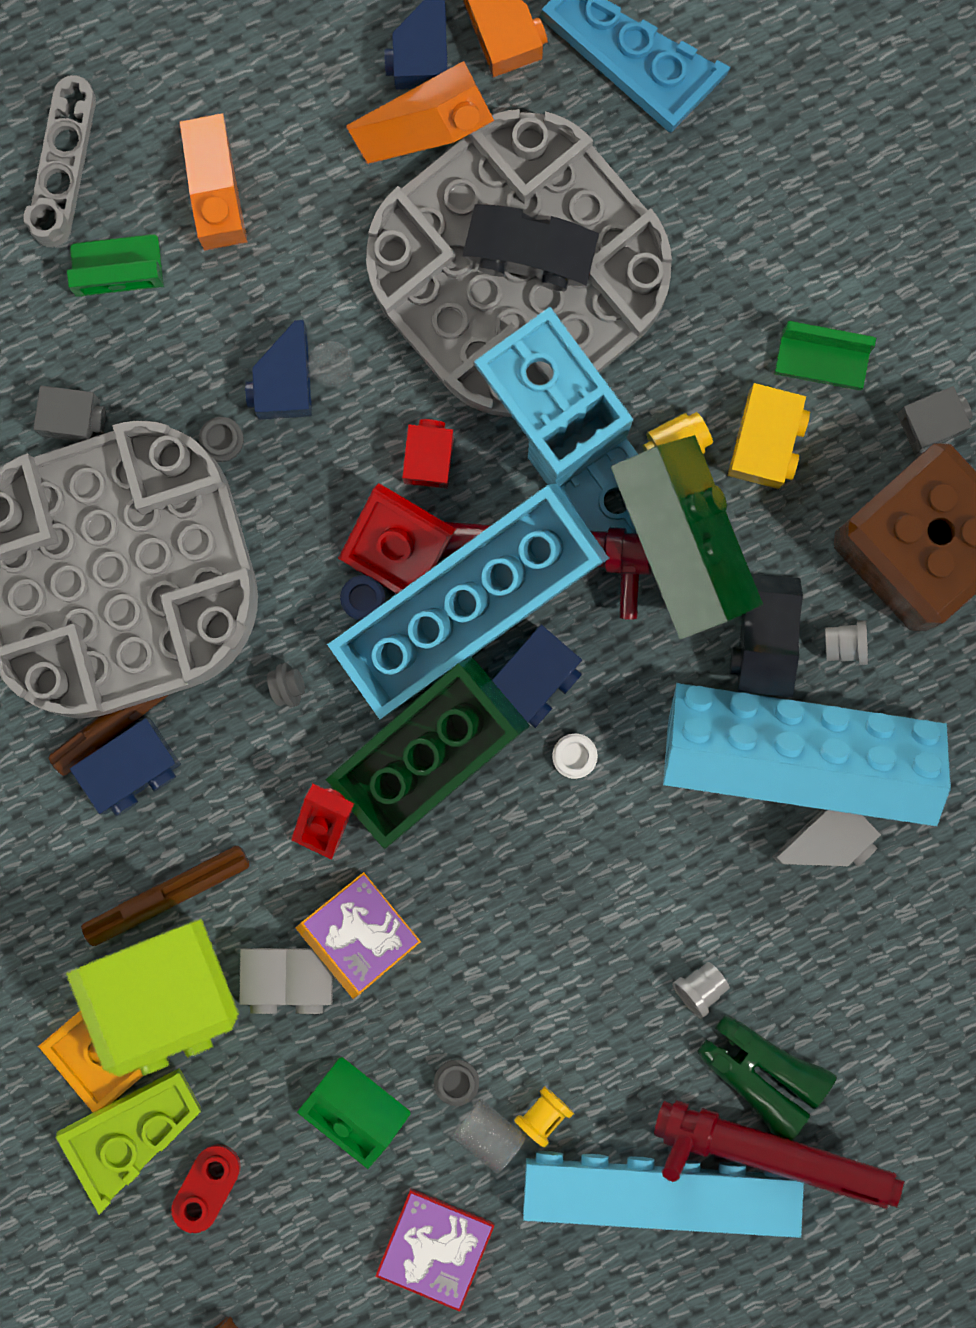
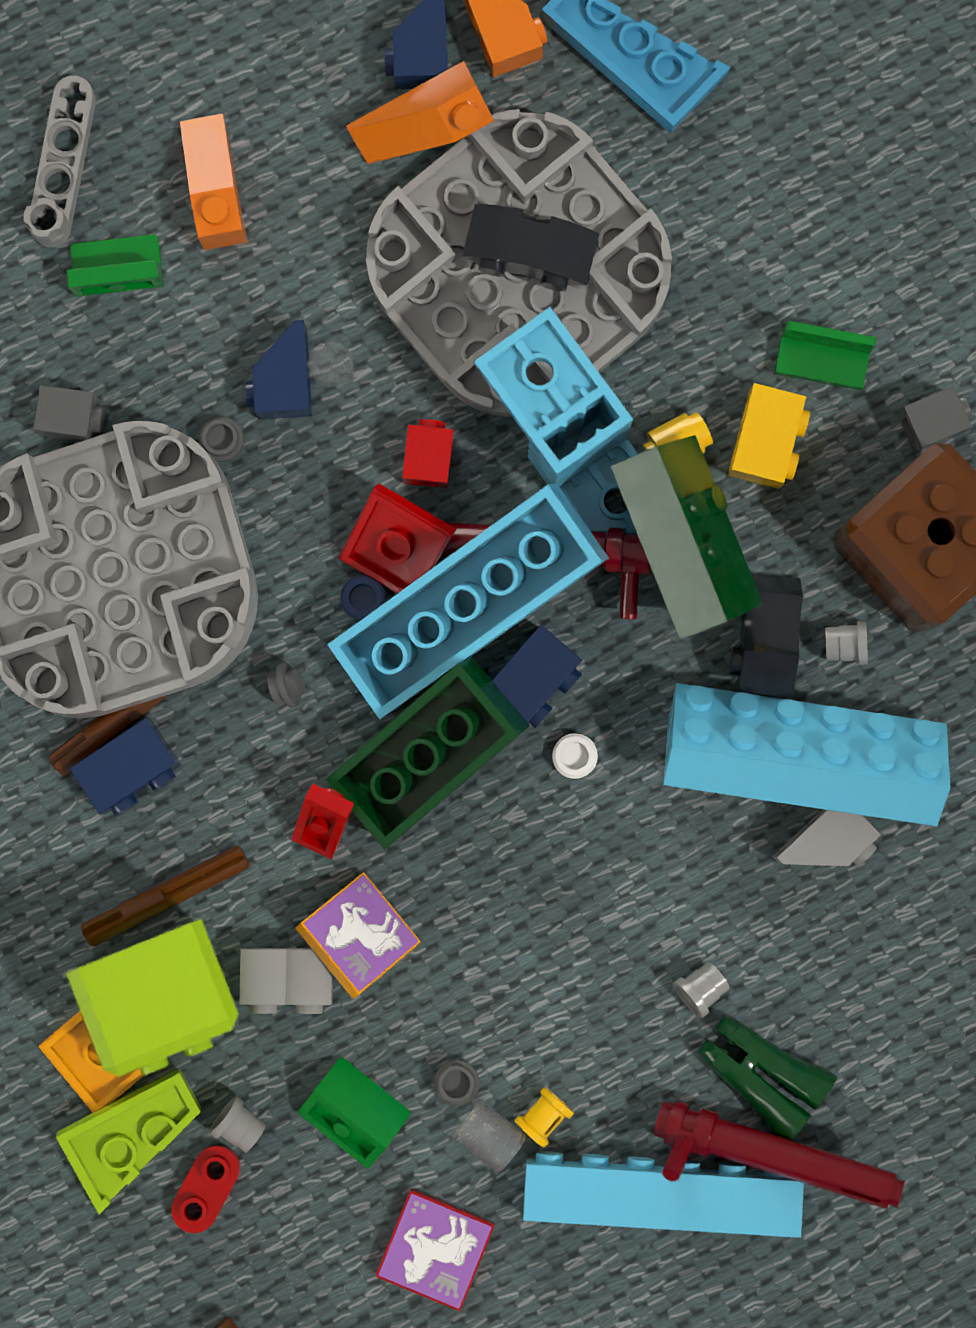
(237, 1125): none -> light grey piece

